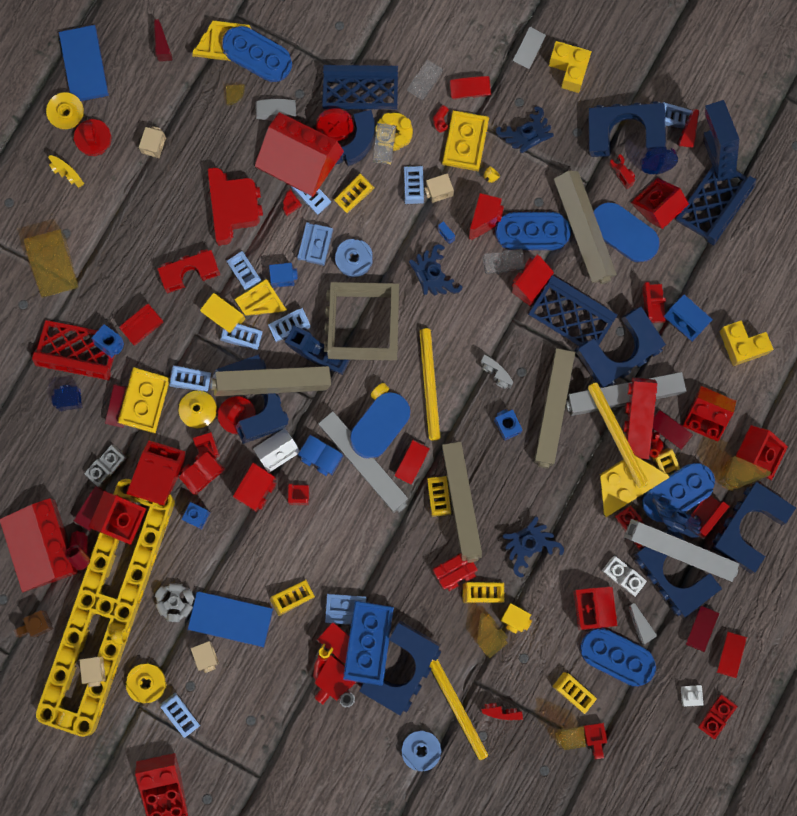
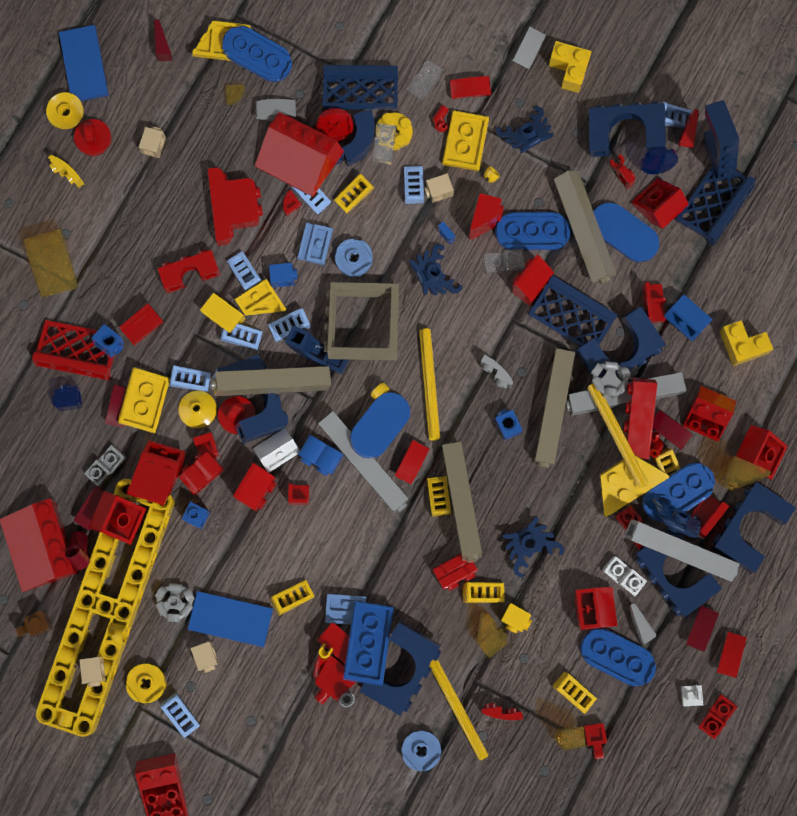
(610, 379): none -> light grey piece

